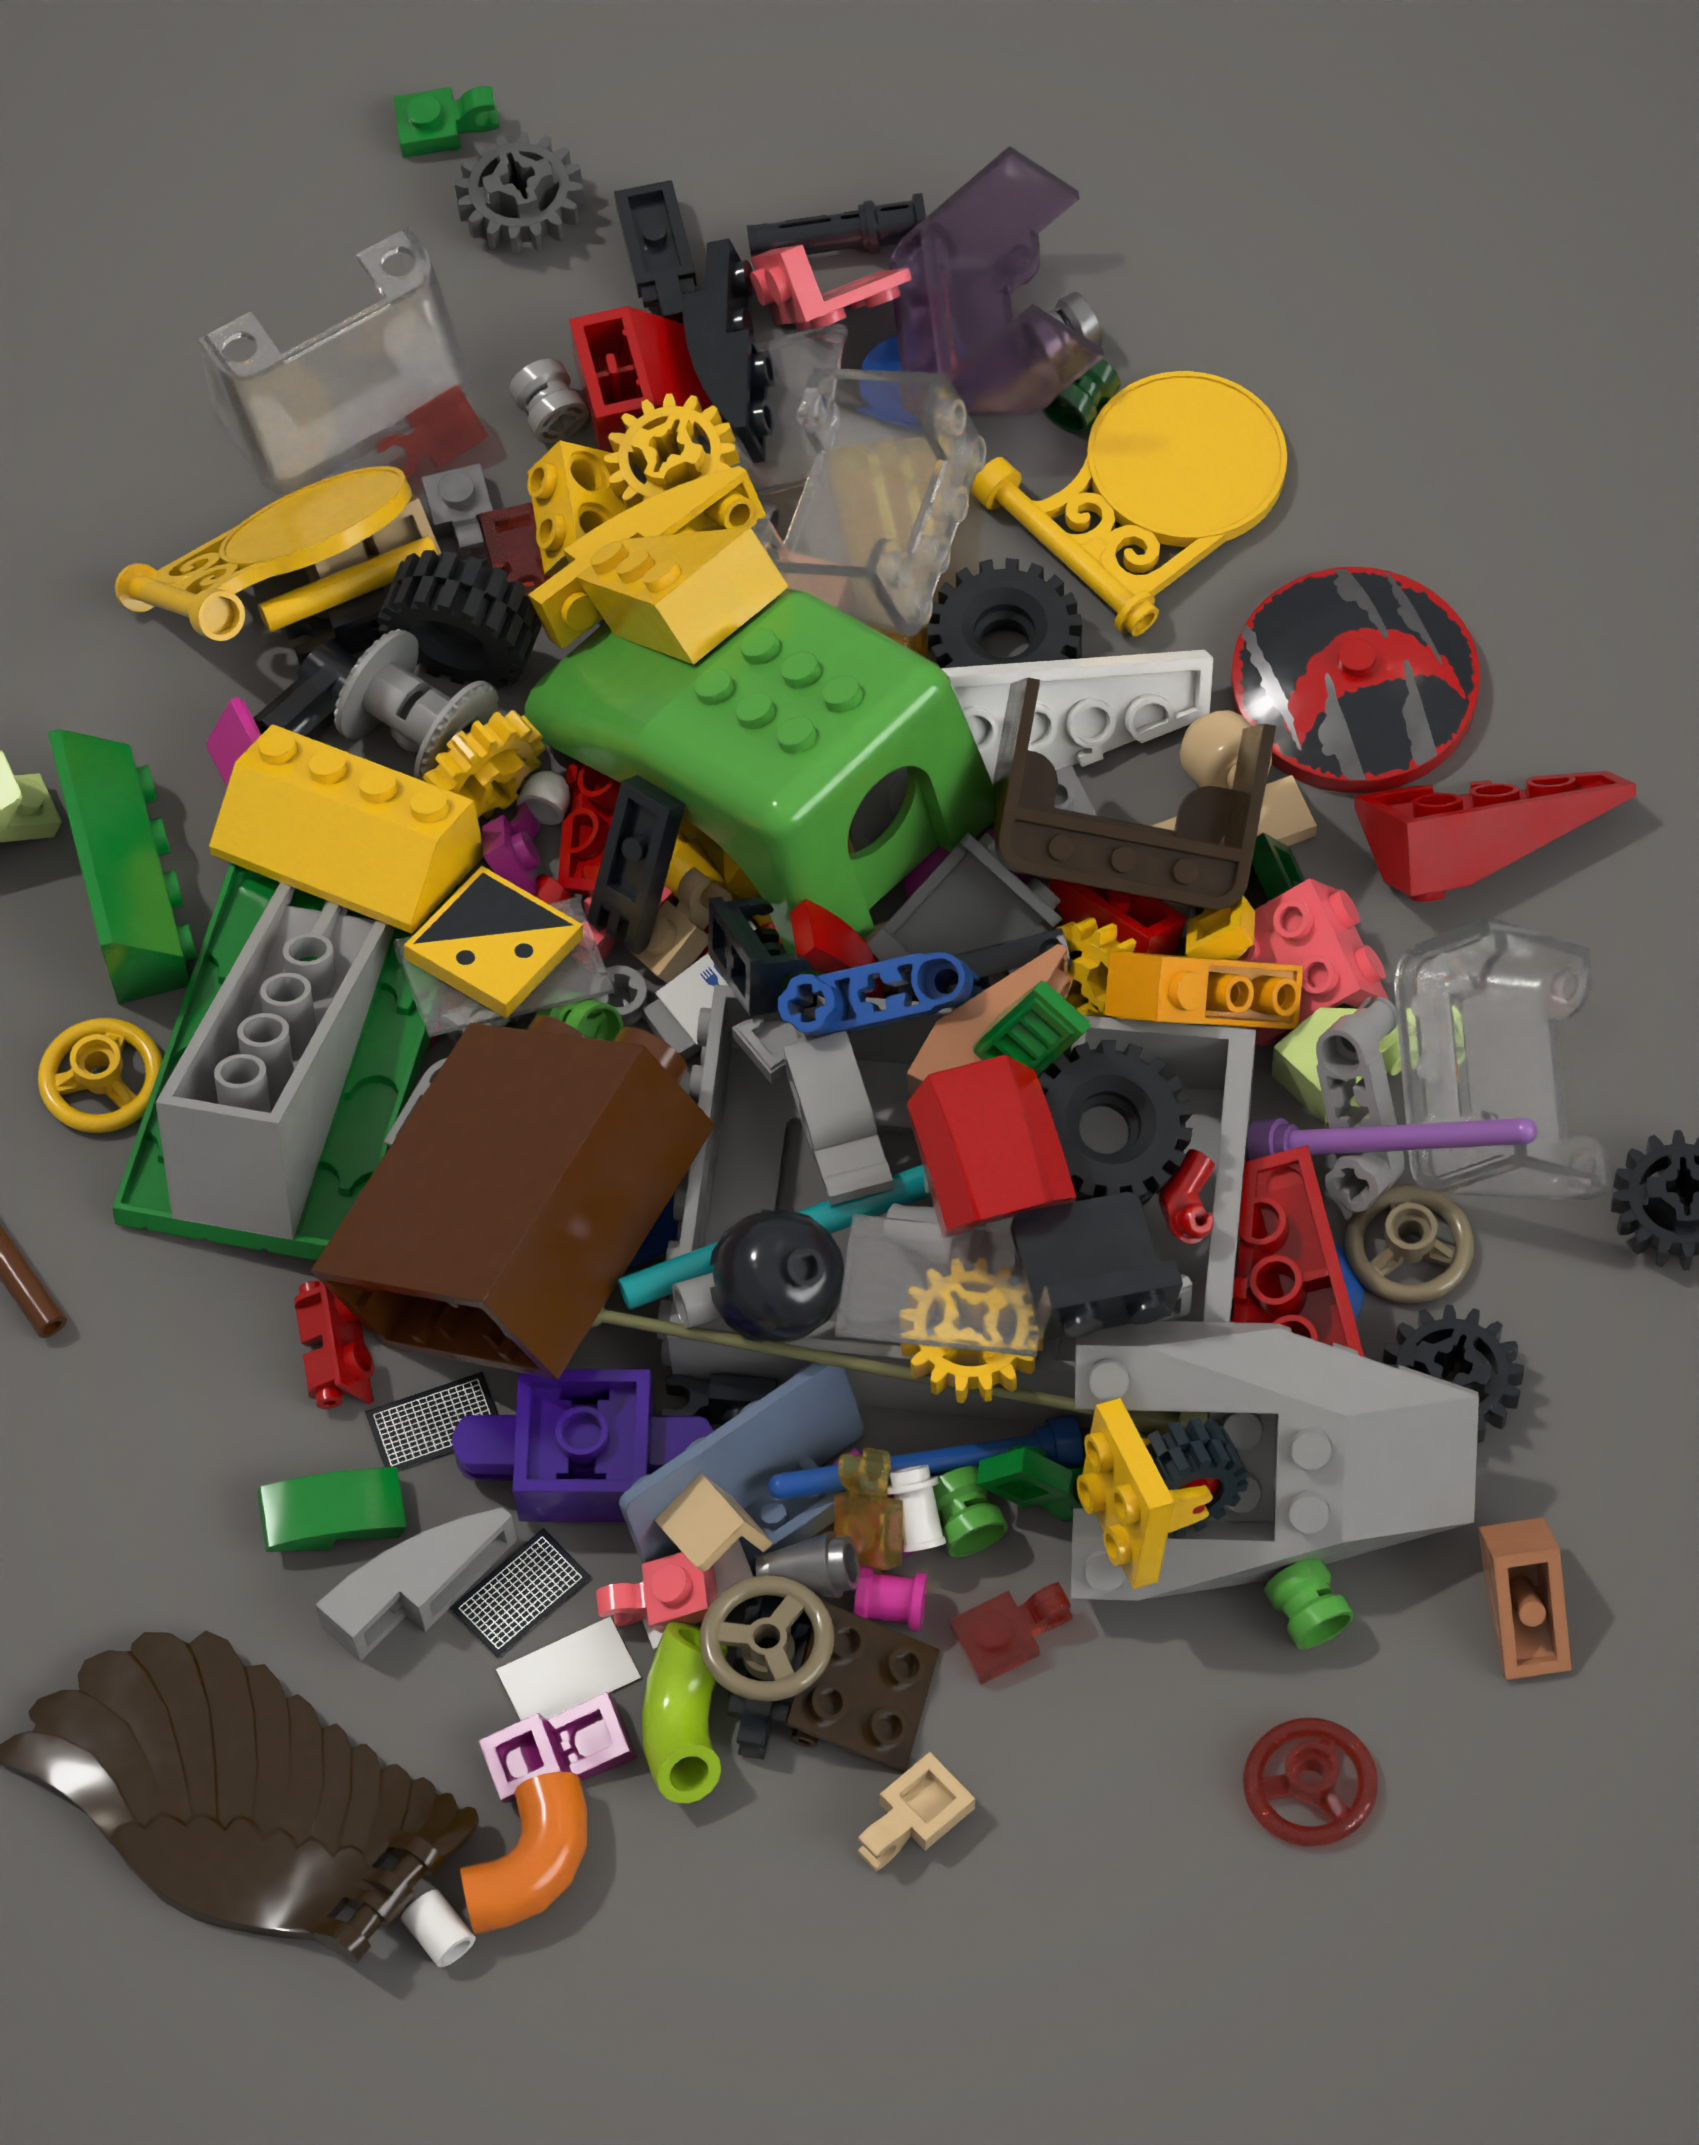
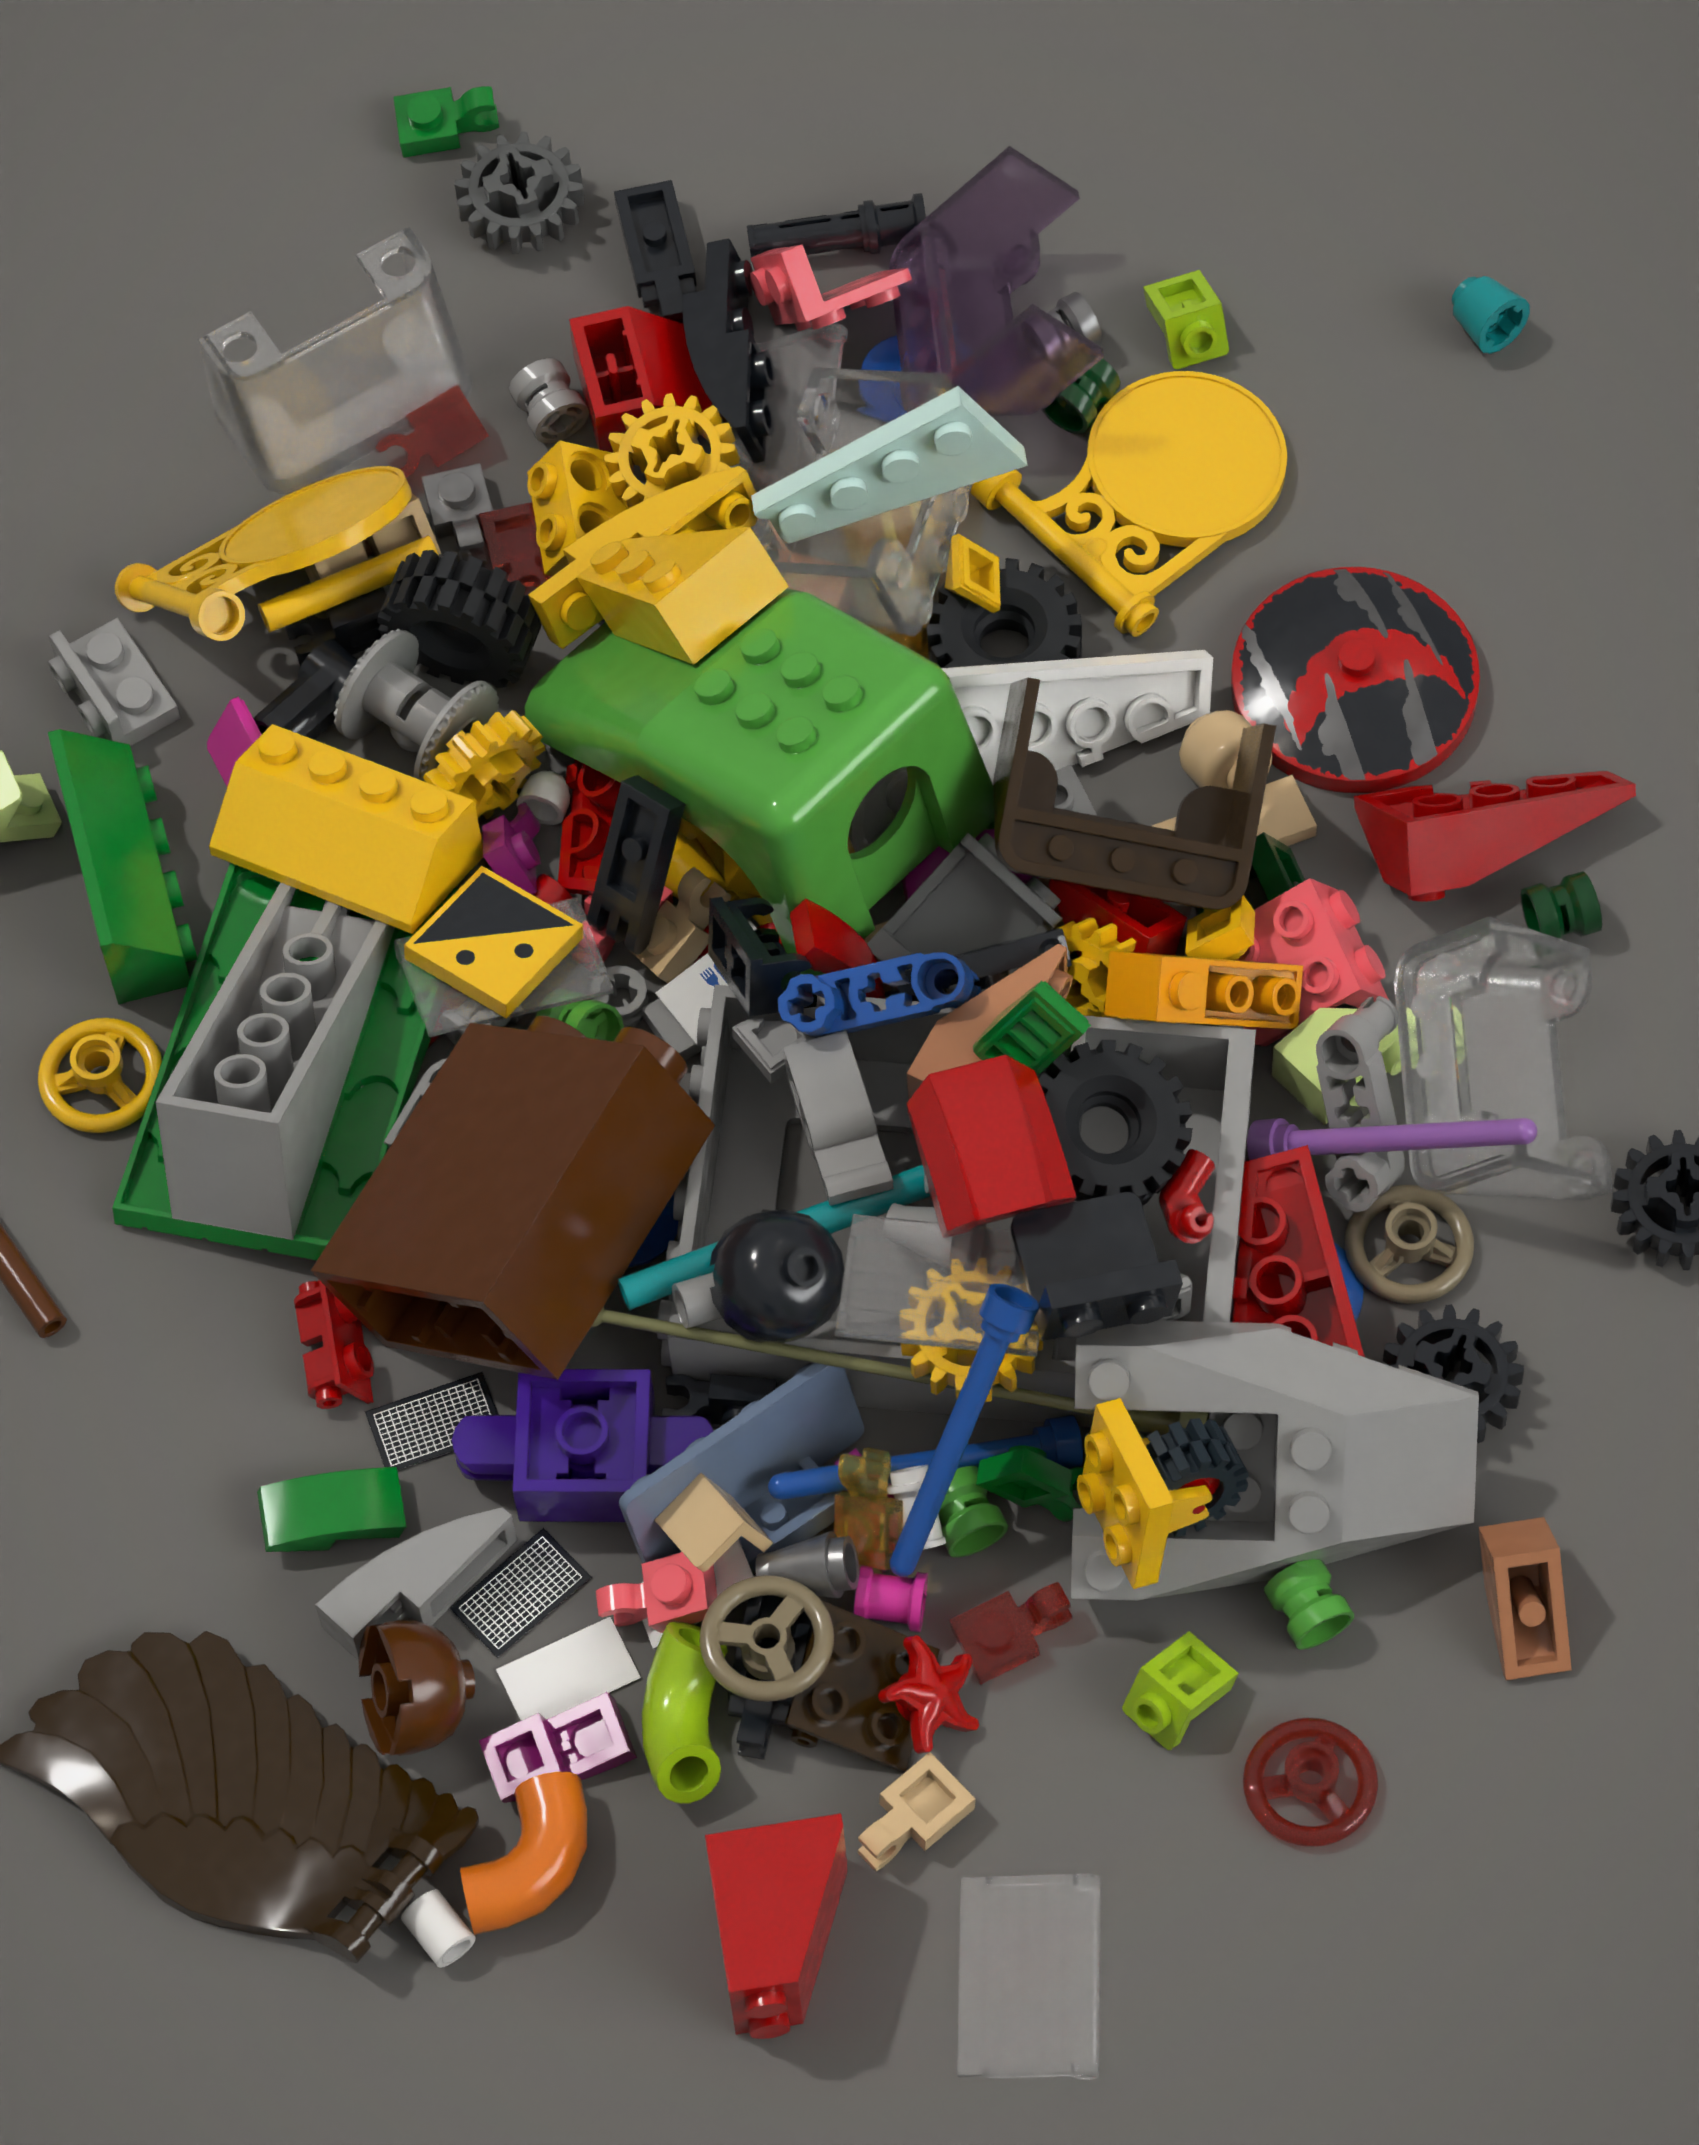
(113, 682): none -> light grey bracket
(415, 1686): none -> reddish brown cylinder
(774, 1915): none -> red slope
(898, 464): none -> light aqua wing
(930, 1694): none -> red animal
(973, 573): none -> yellow slope
(1005, 1316): none -> blue piece
(1029, 1976): none -> clear piece
(1177, 1689): none -> lime bracket
(1189, 318): none -> lime bracket
(1489, 312): none -> teal hat
(1563, 907): none -> dark green wheel

